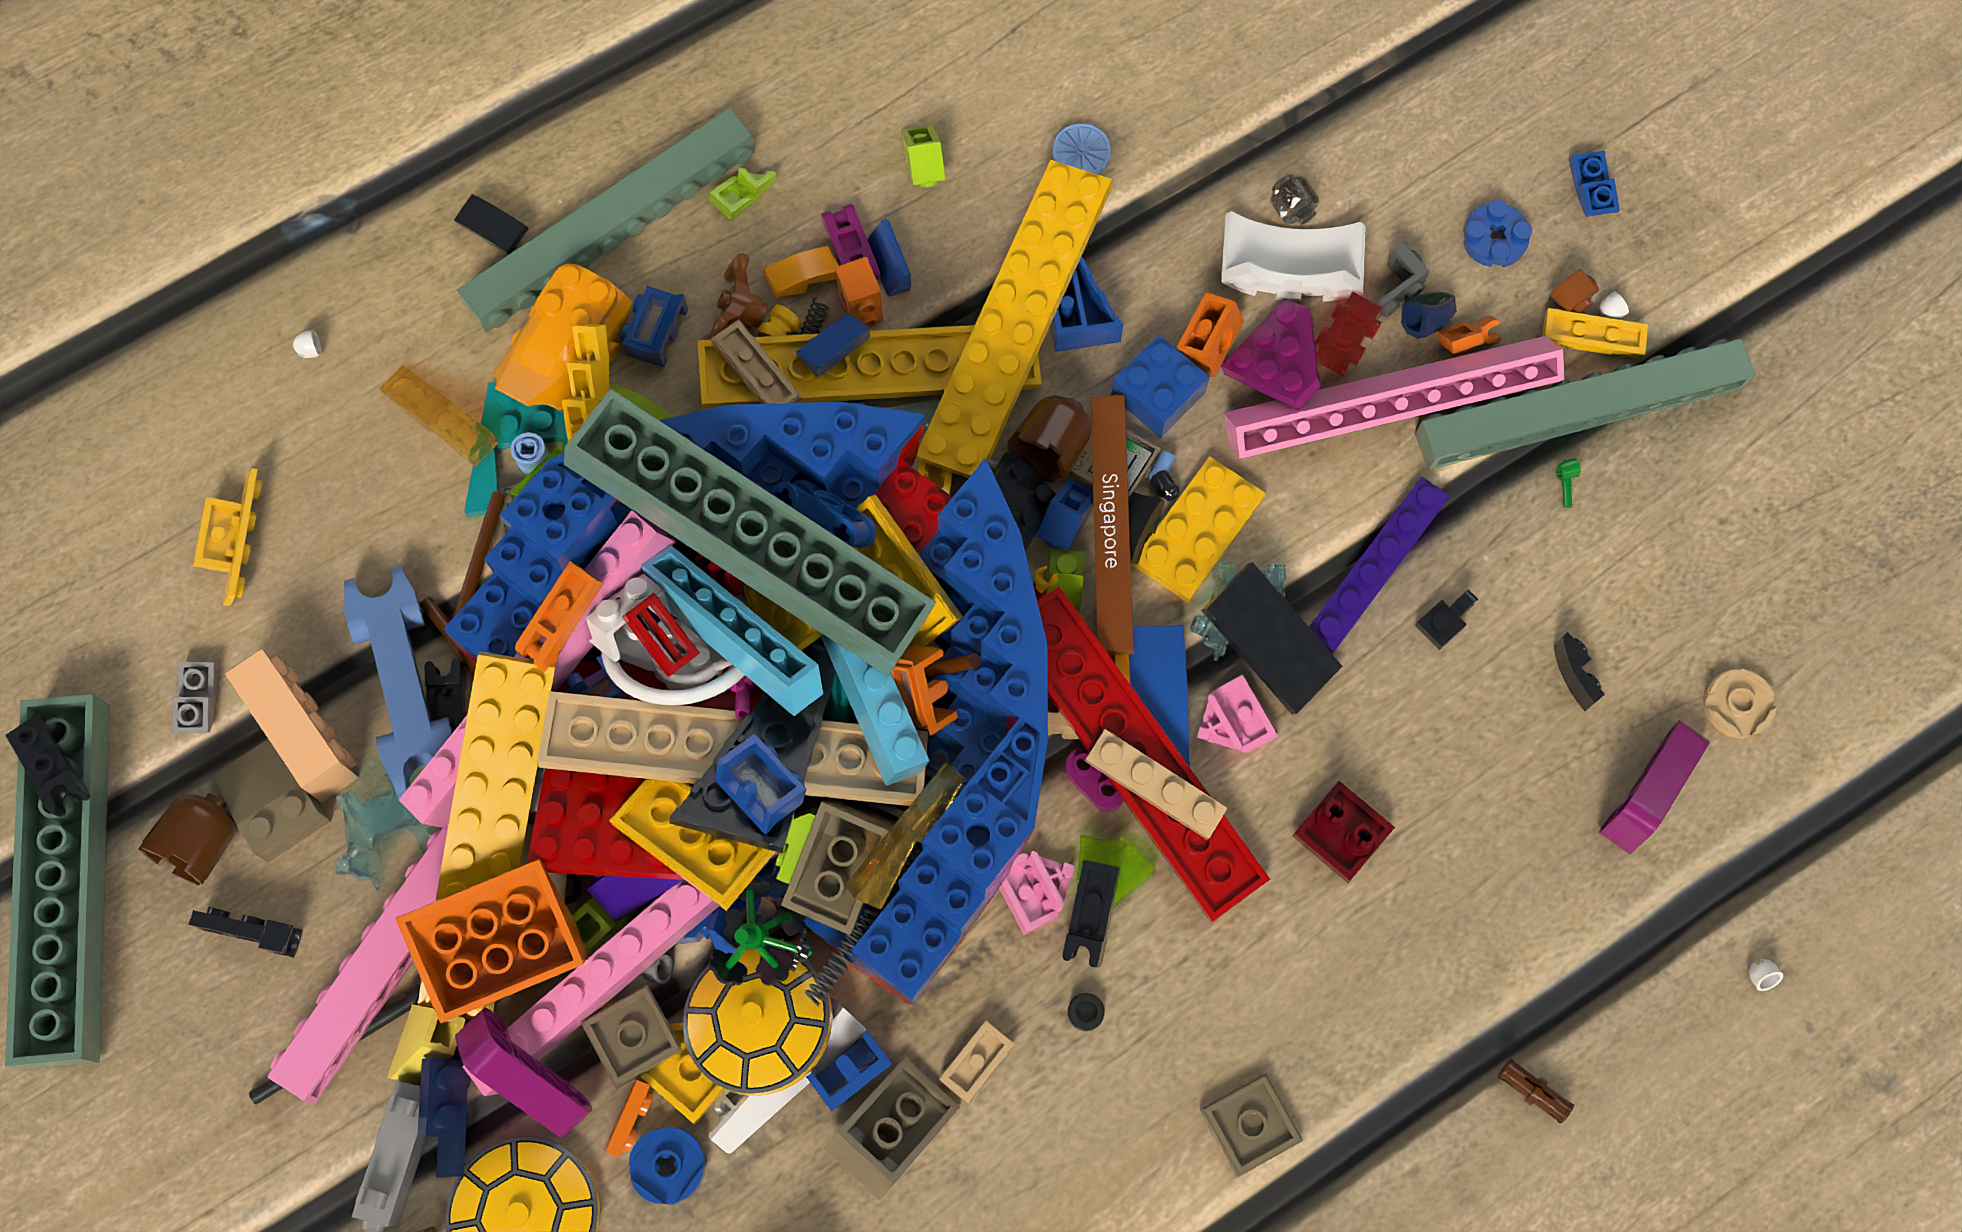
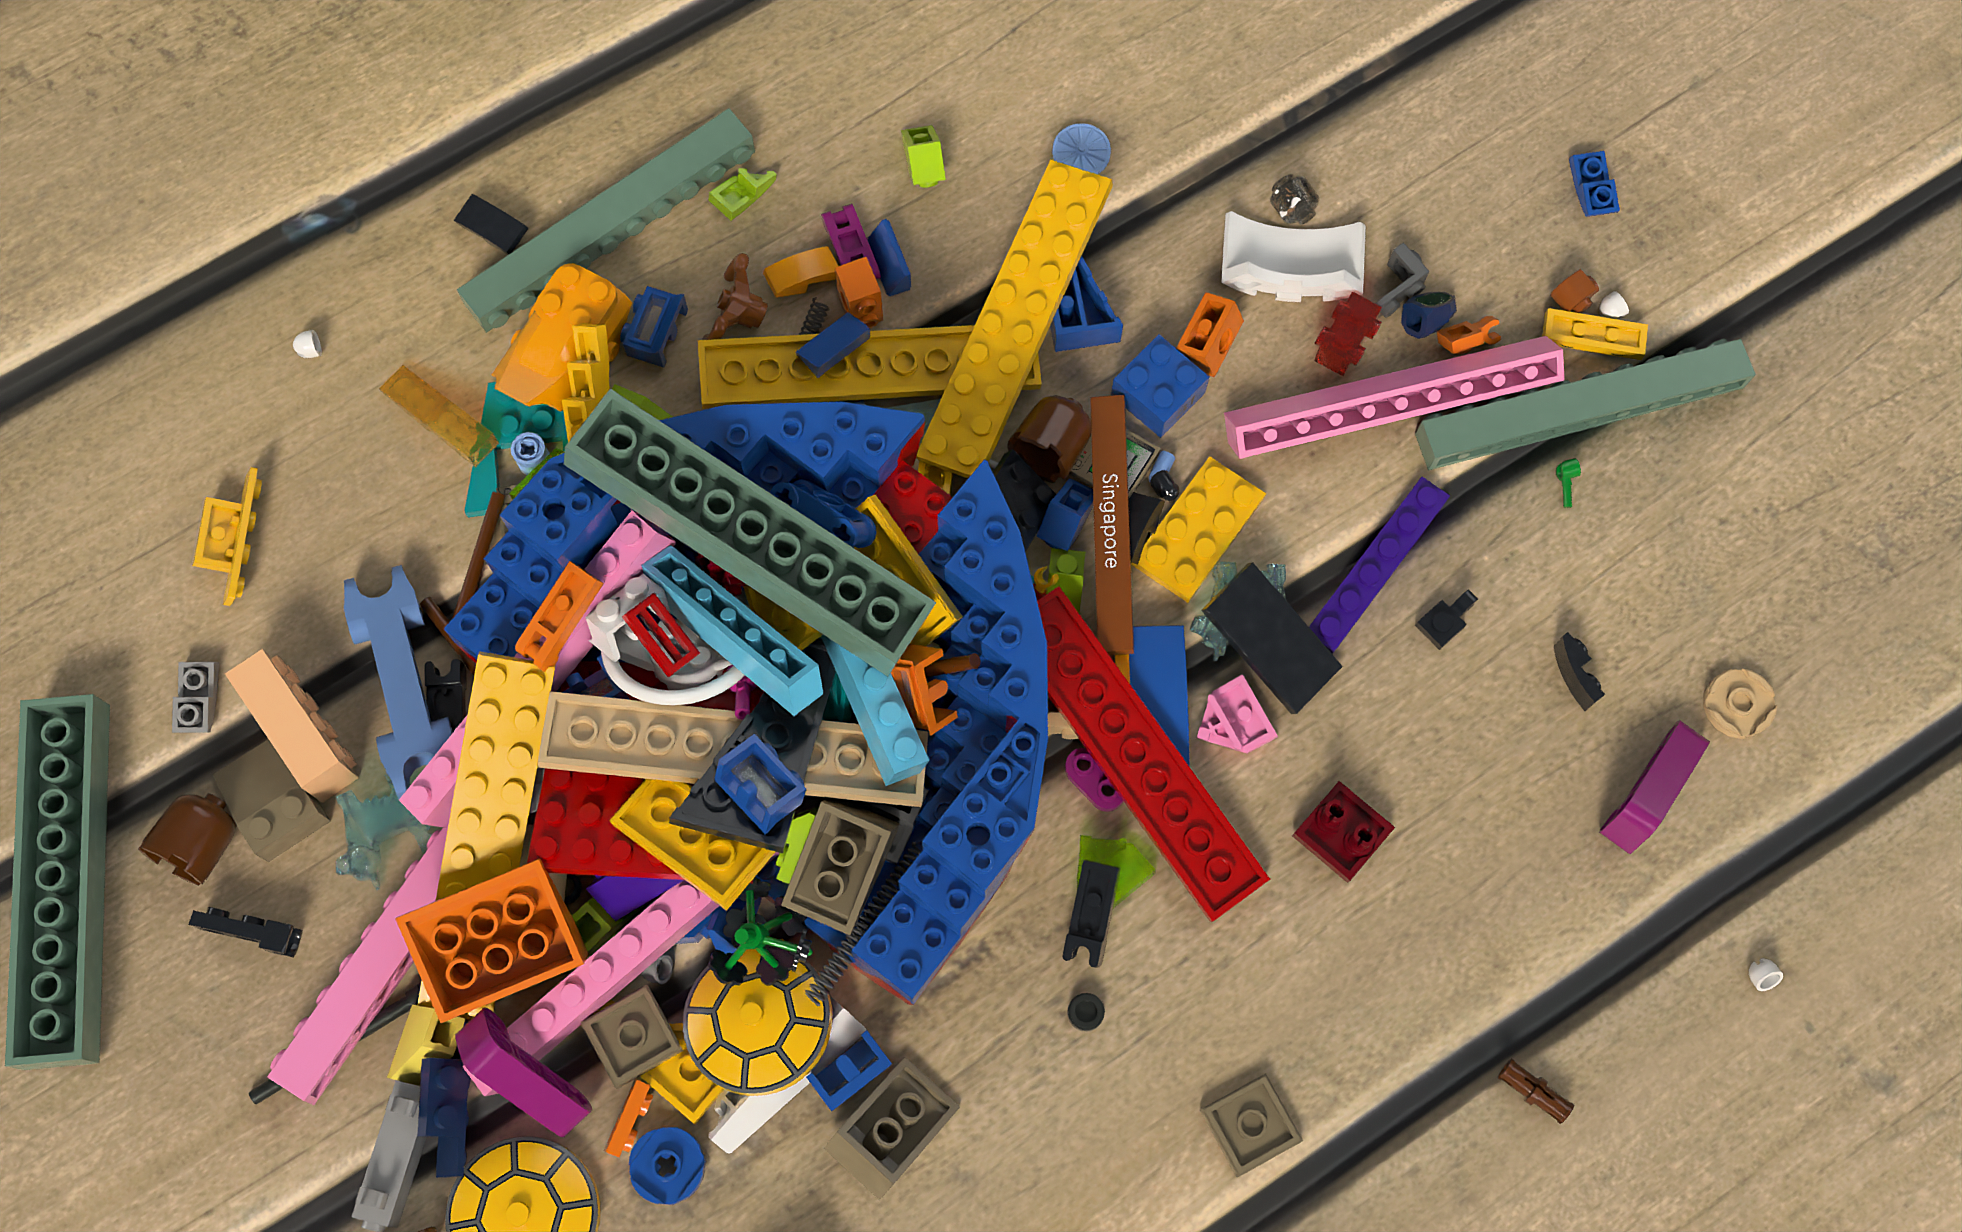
(46, 764): black plate -> none
(754, 366): tan tile -> none
(781, 323): yellow wheel -> none
(882, 867): clear yellow slope -> none
(976, 1062): tan plate -> none
(1036, 890): bright pink slope -> none
(1156, 784): tan plate -> none
(1279, 356): magenta plate -> none
(1498, 217): blue plate -> none

